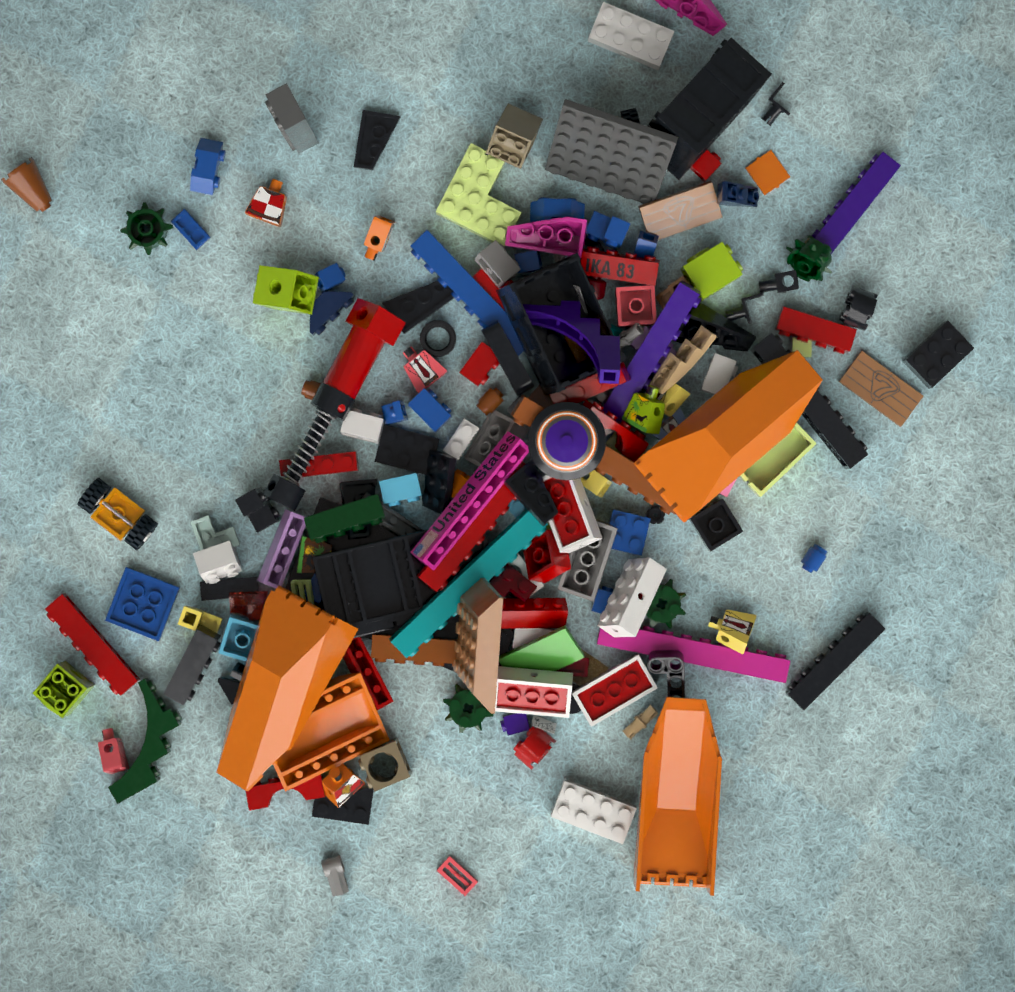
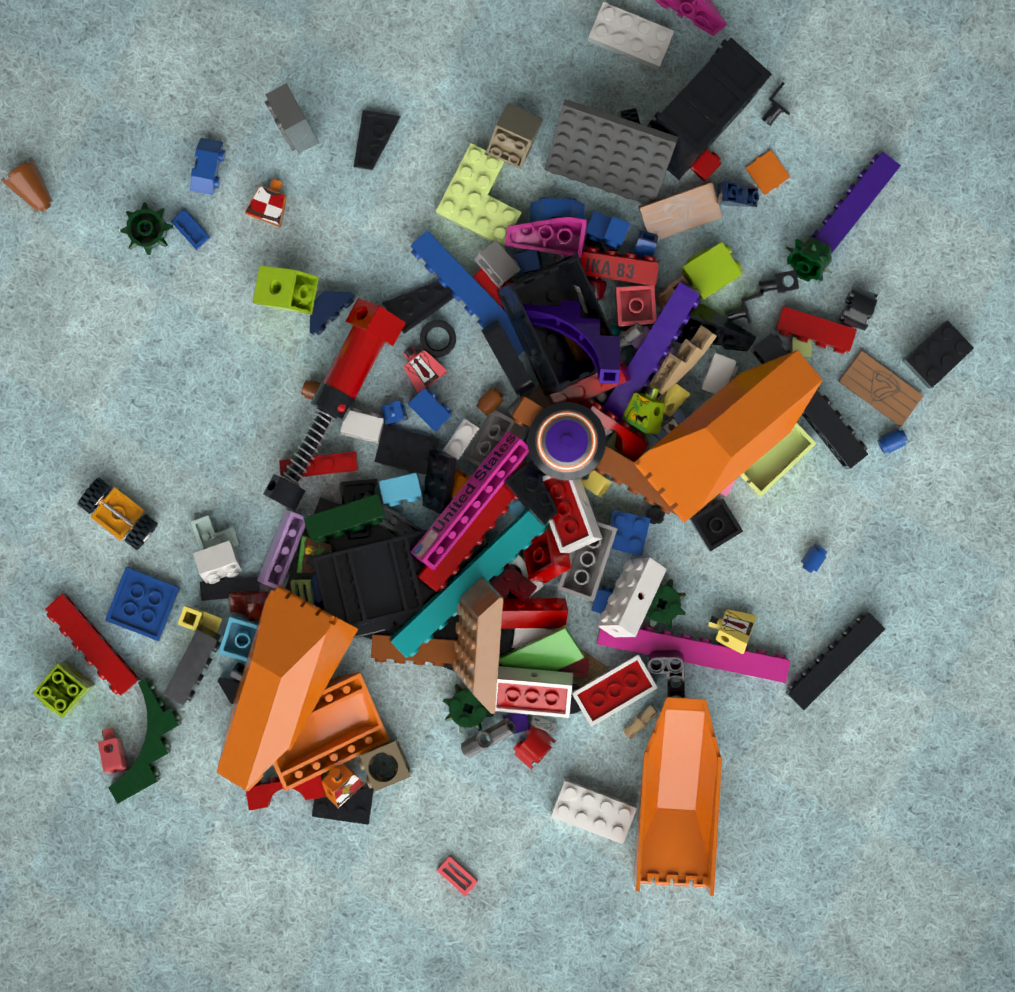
(258, 509): black brick -> none
(330, 277): blue brick -> none
(334, 871): light grey piece -> none
(359, 660): red brick -> none
(381, 228): orange torso -> none
(479, 365): red brick -> none
(496, 733): none -> dark grey piece
(892, 441): none -> blue brick

